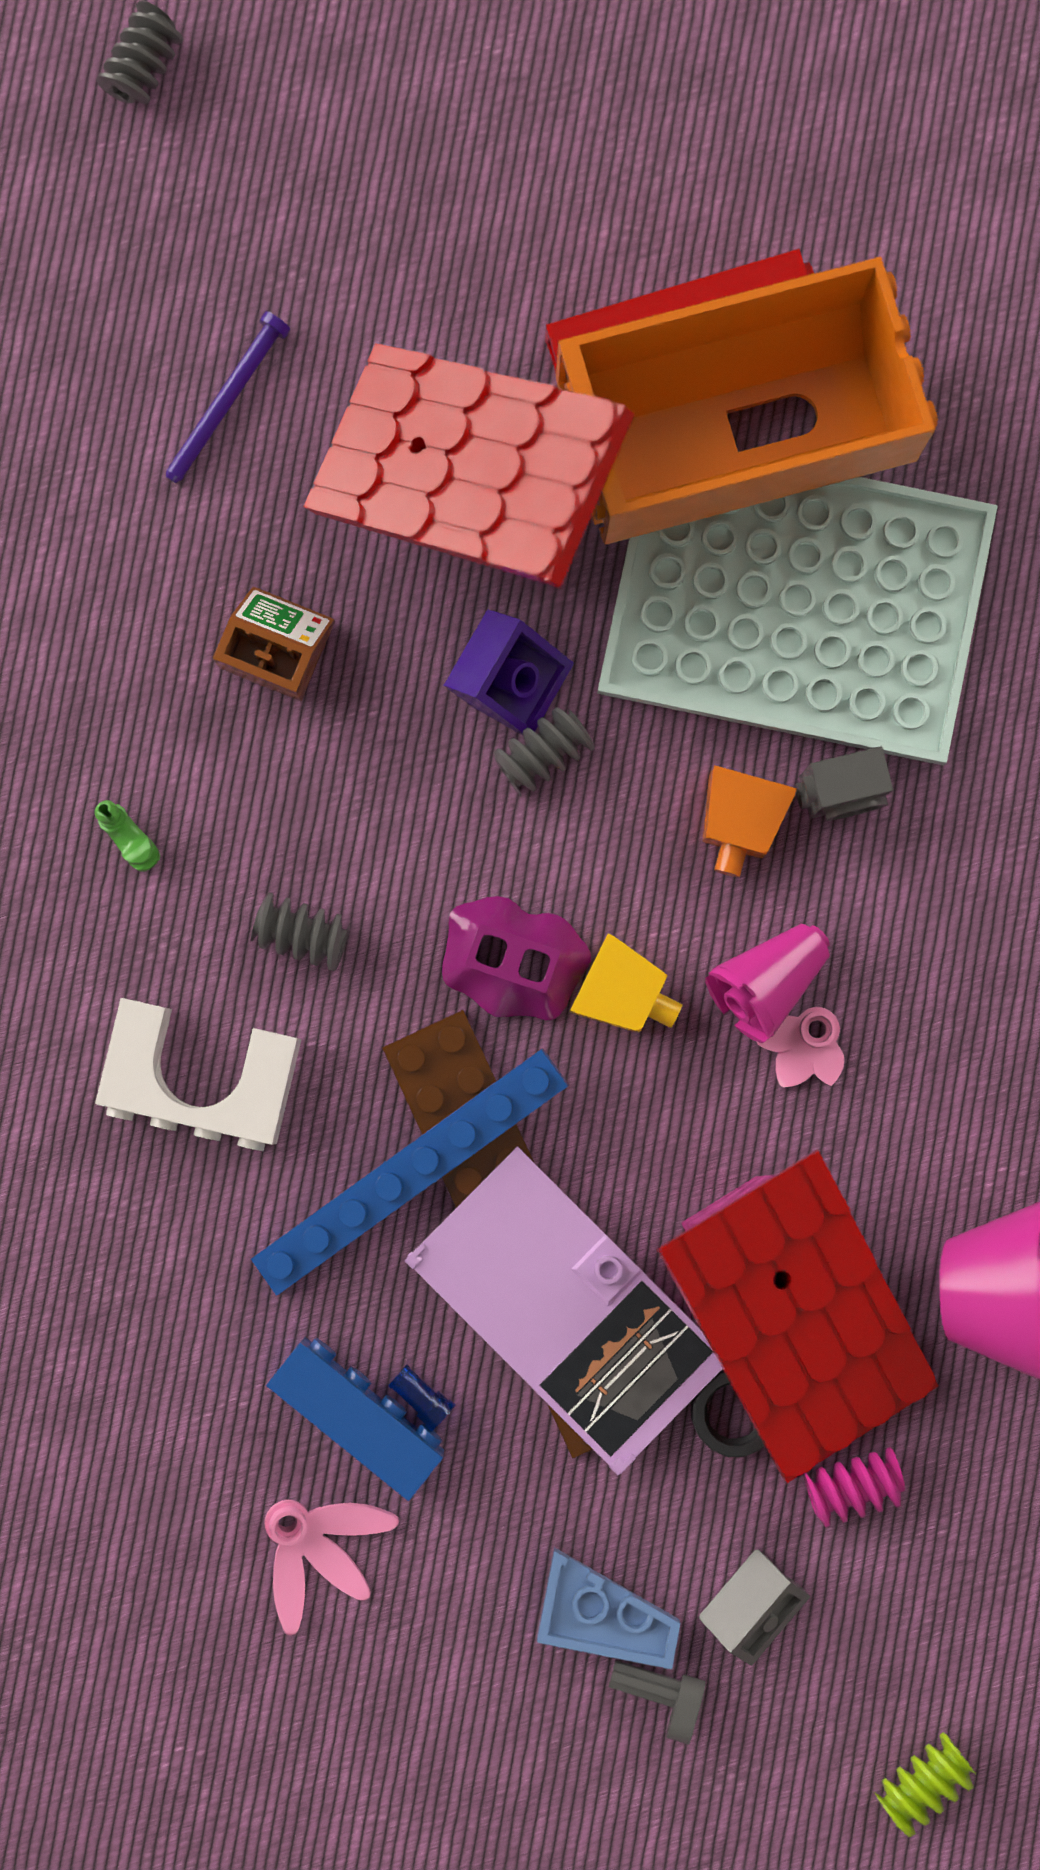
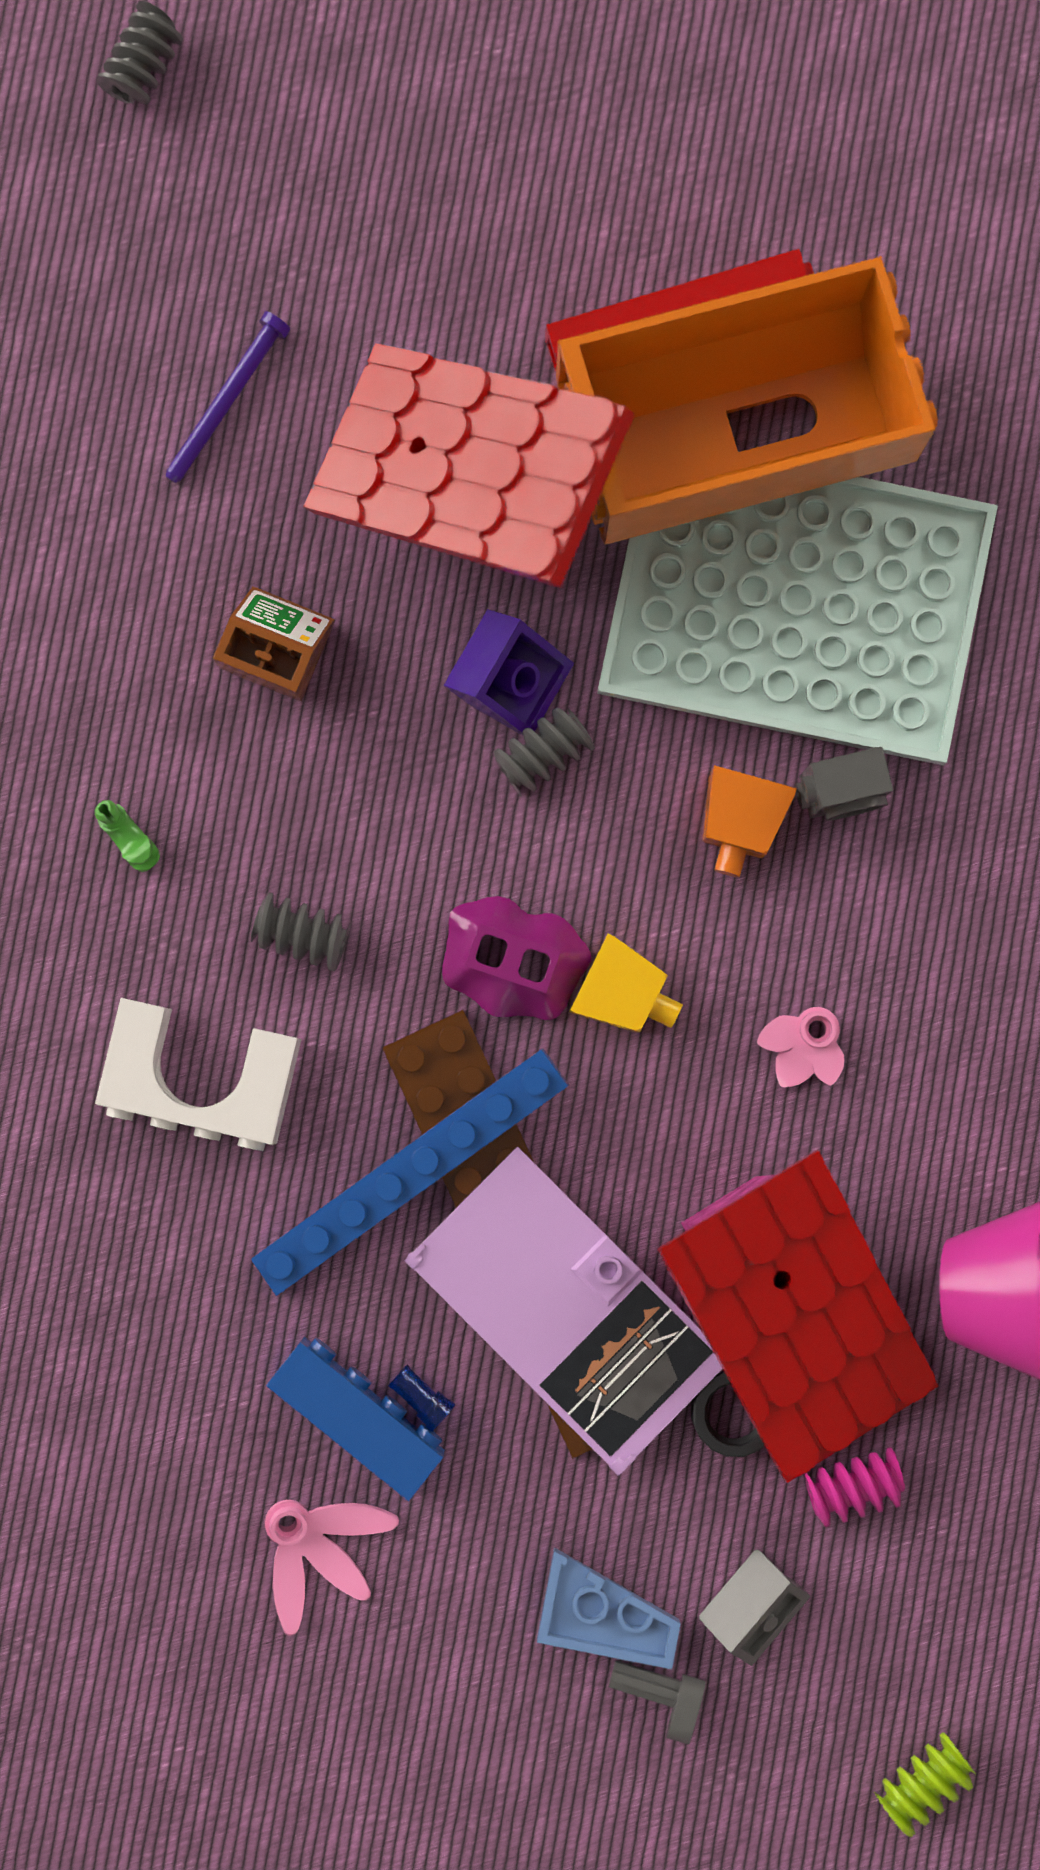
(768, 979): dark pink cone -> none

